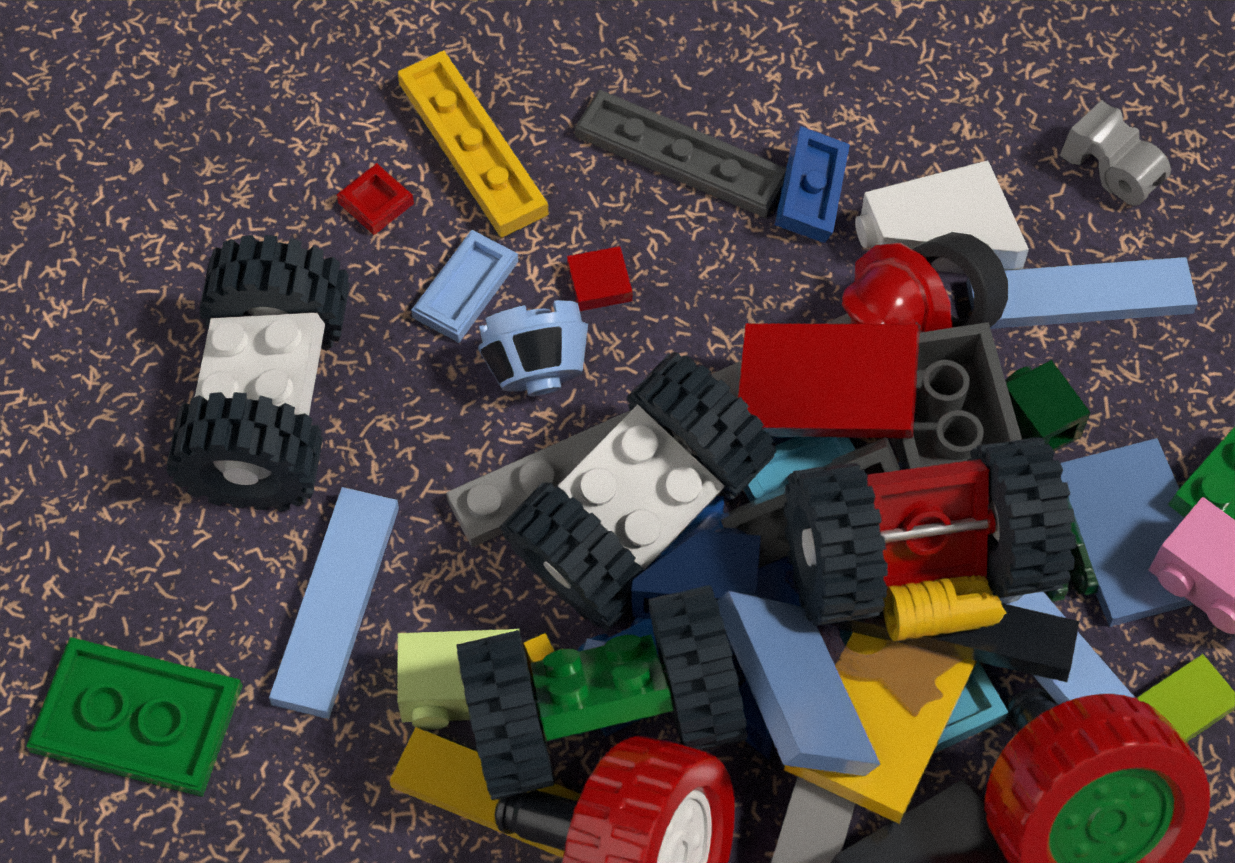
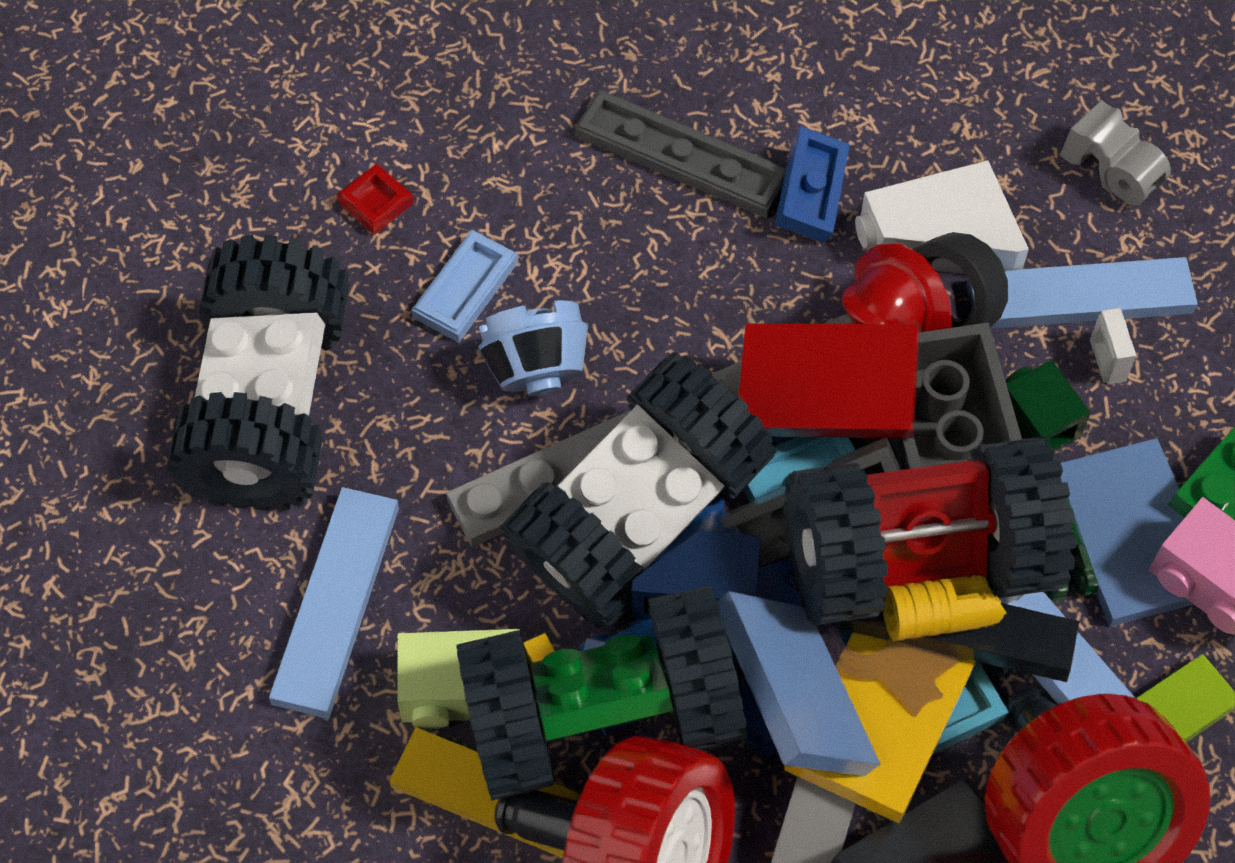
(135, 716): green tile -> none
(473, 144): yellow plate -> none
(599, 278): red tile -> none
(1112, 346): none -> white tile

